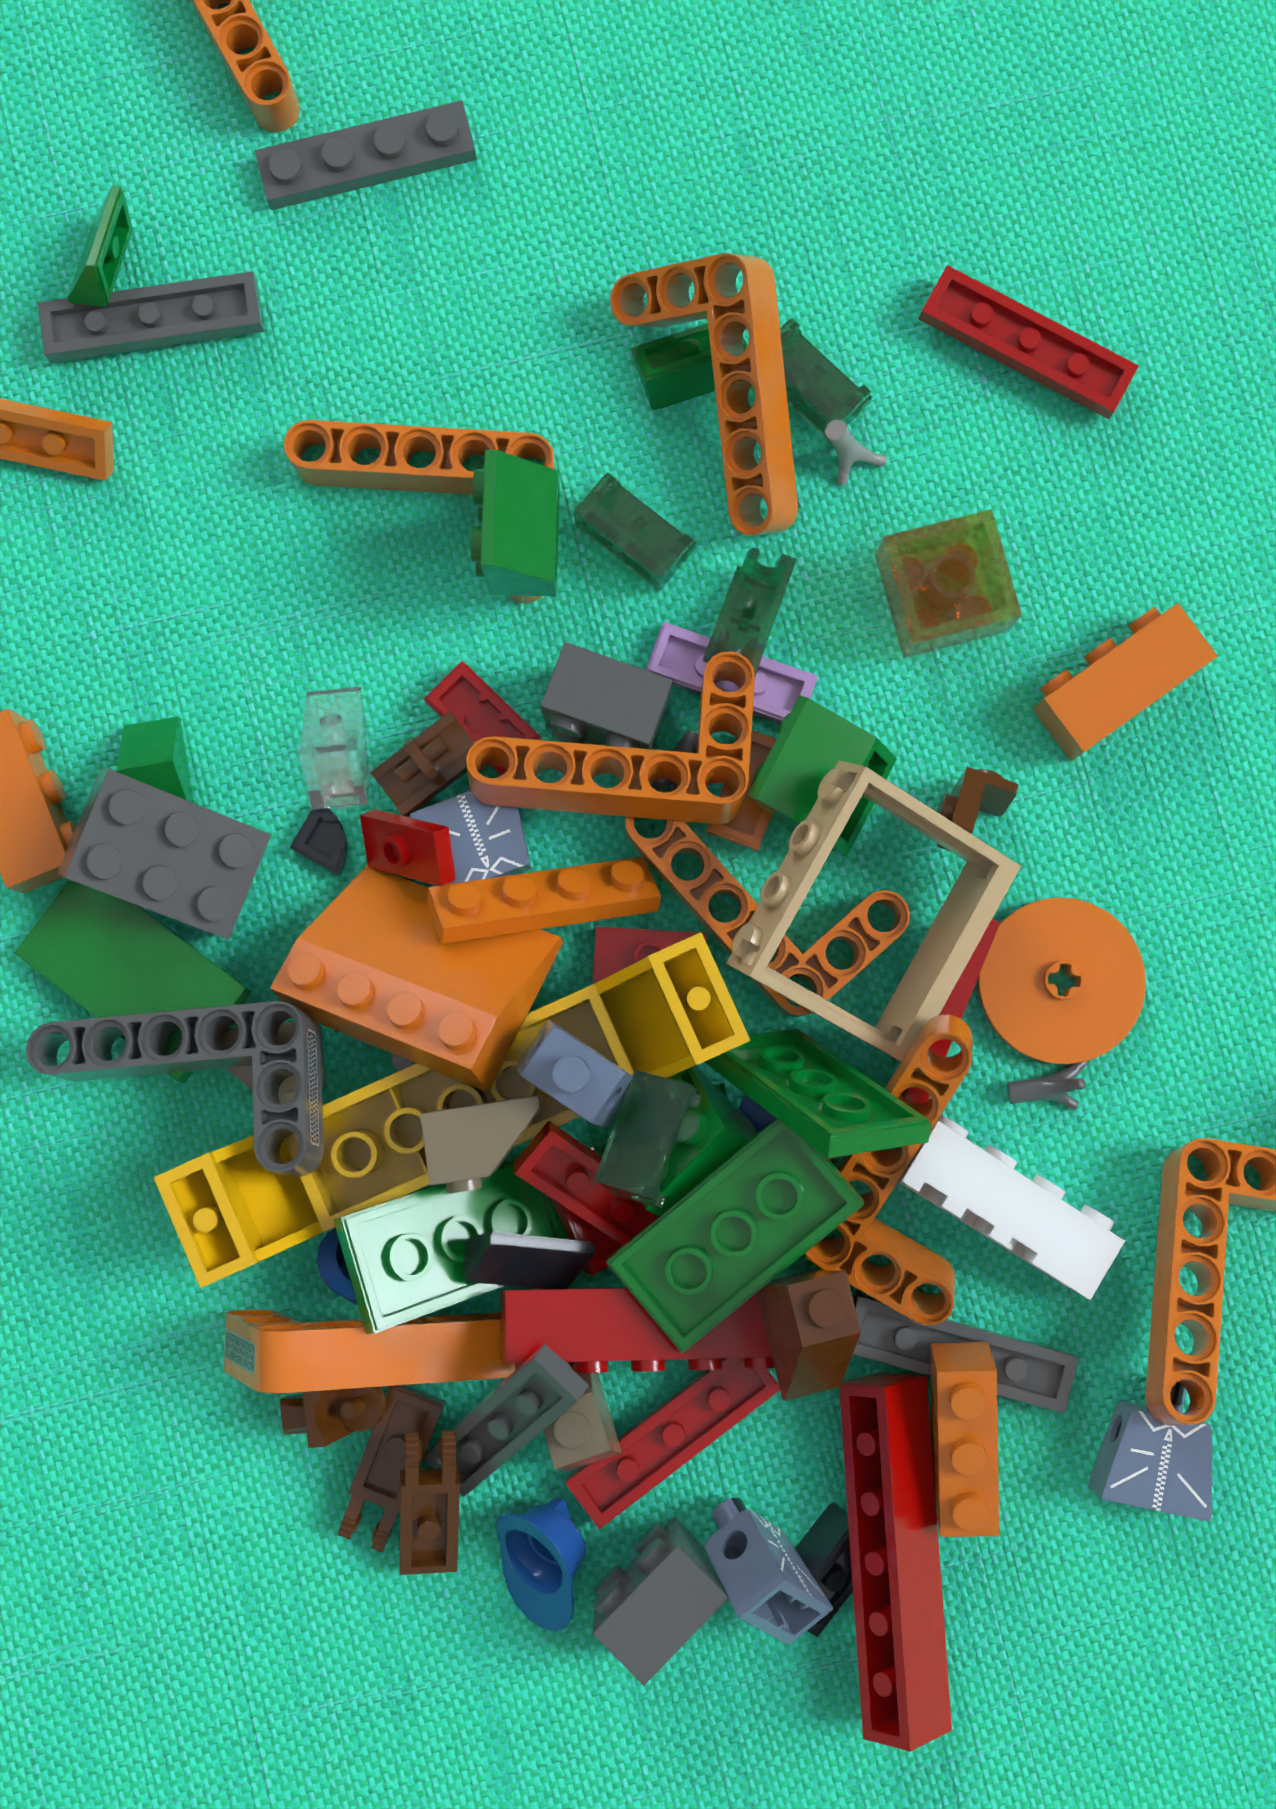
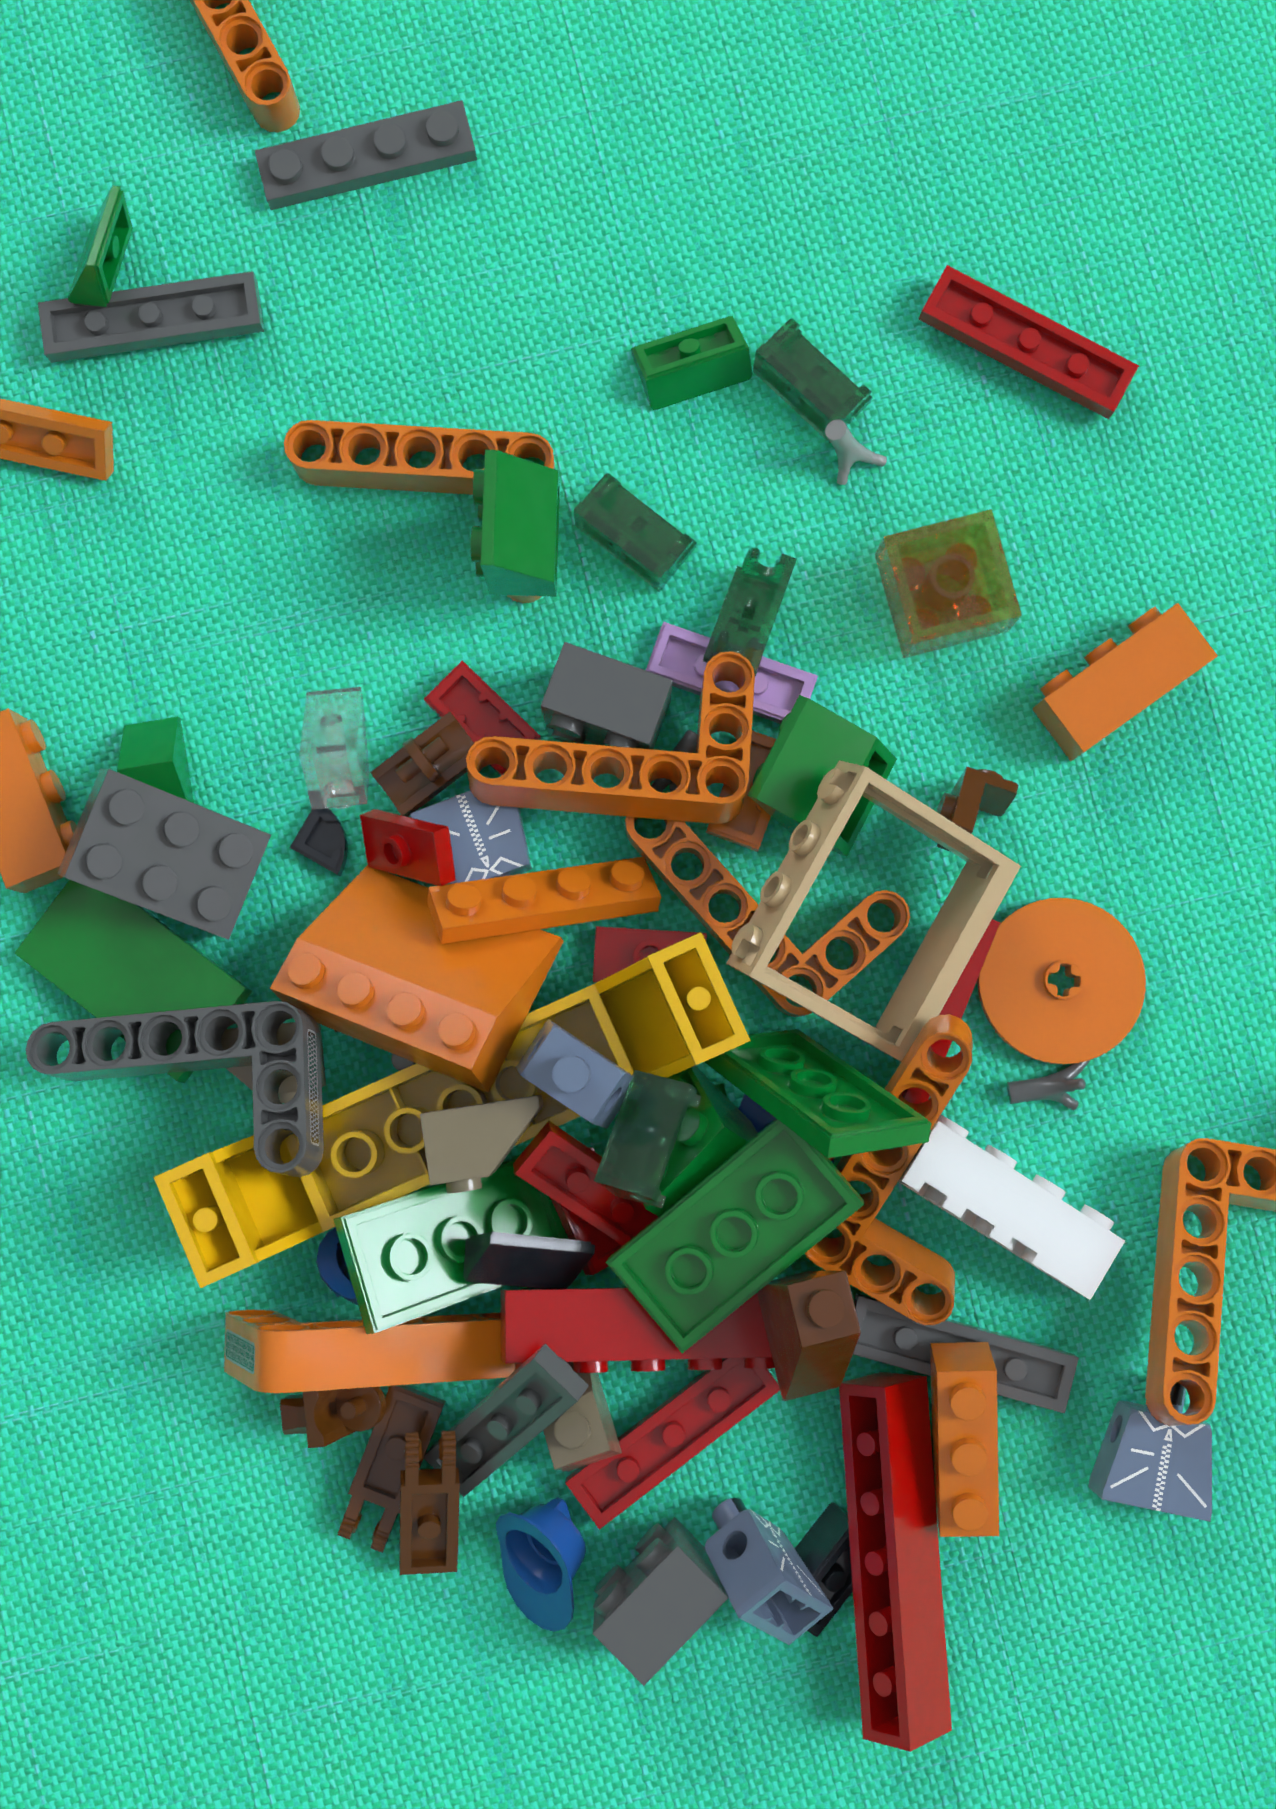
(733, 372): orange beam -> none

